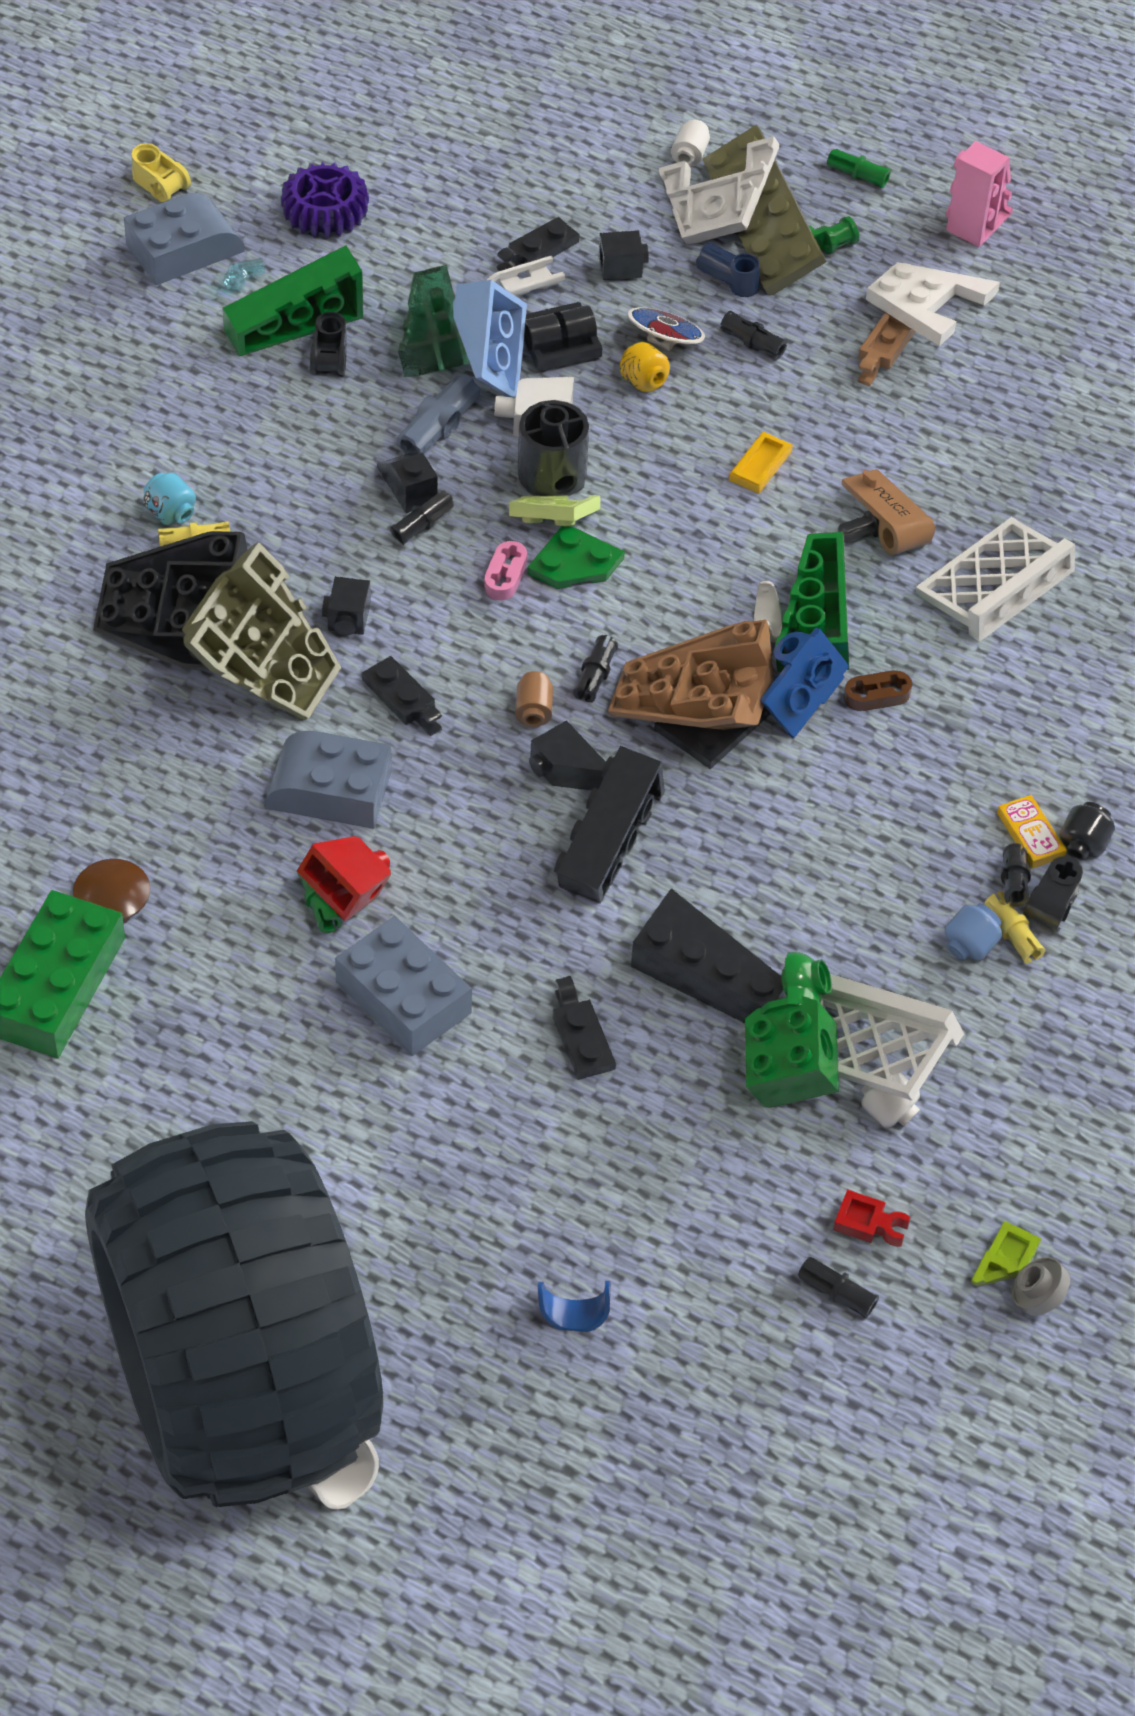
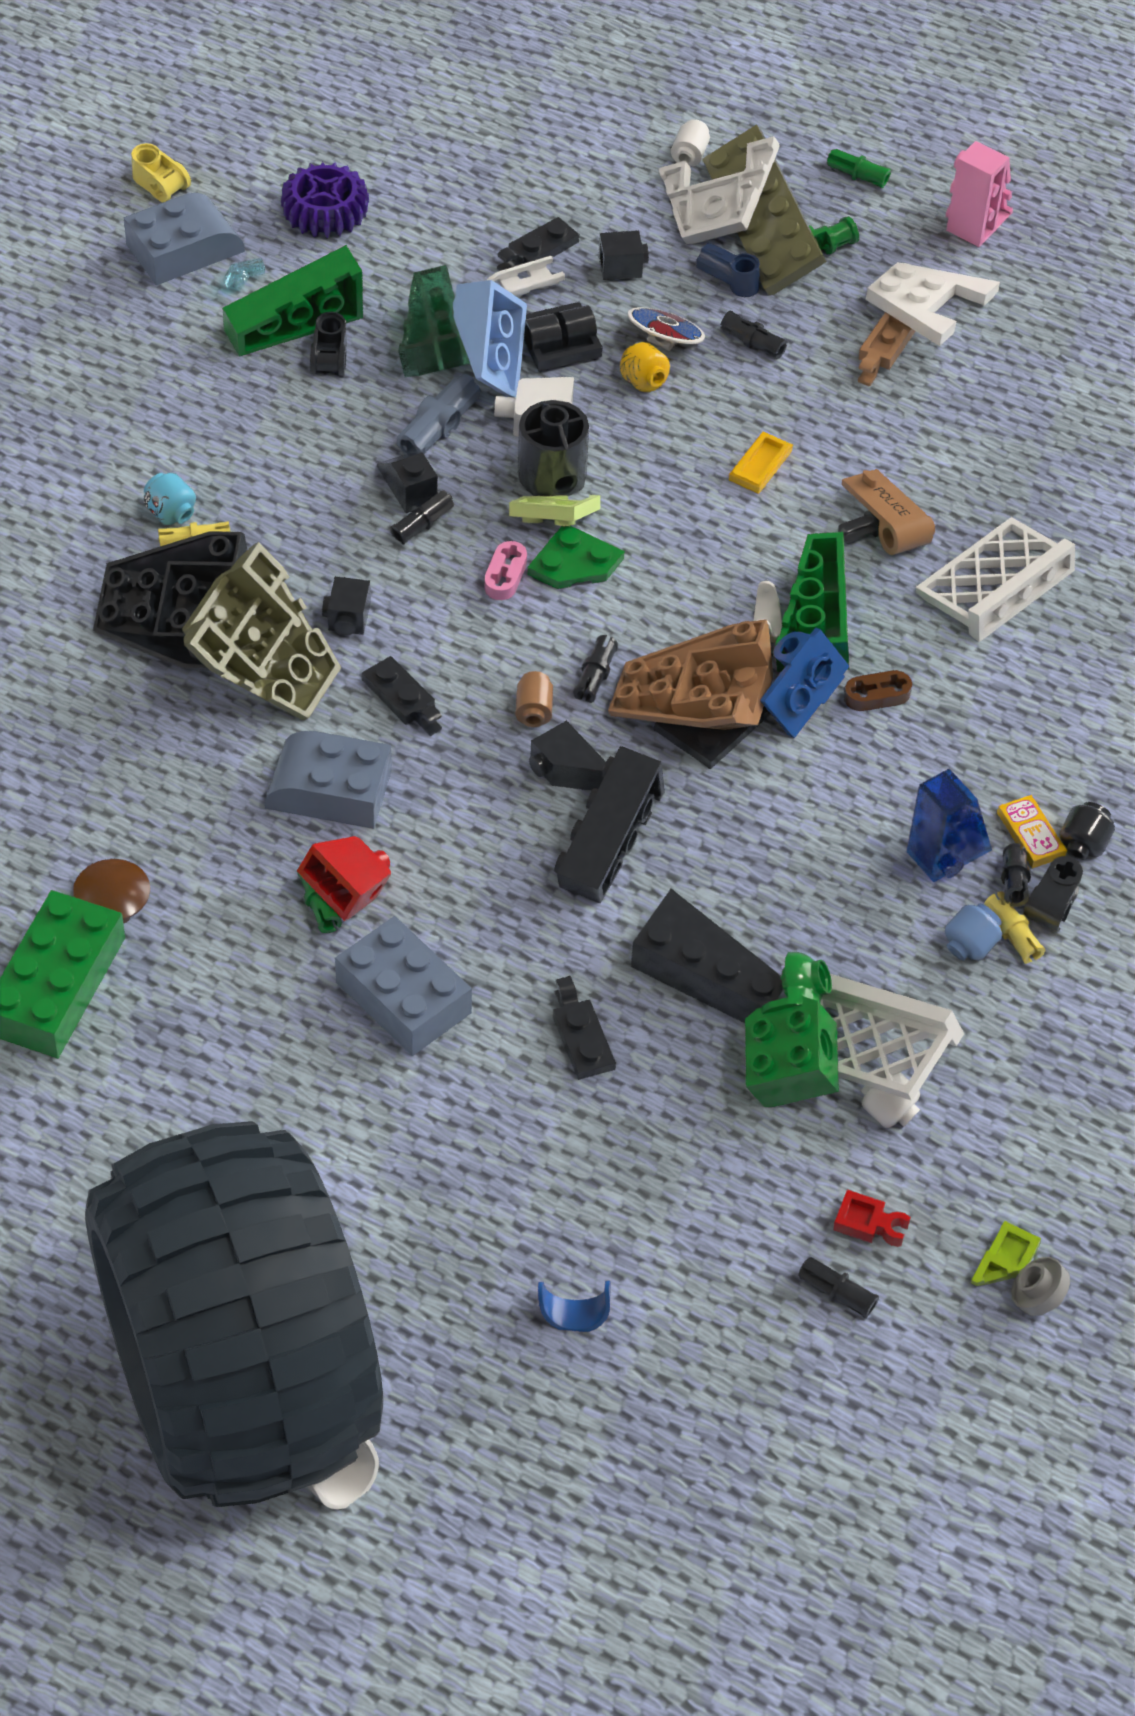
(946, 827): none -> clear blue wedge

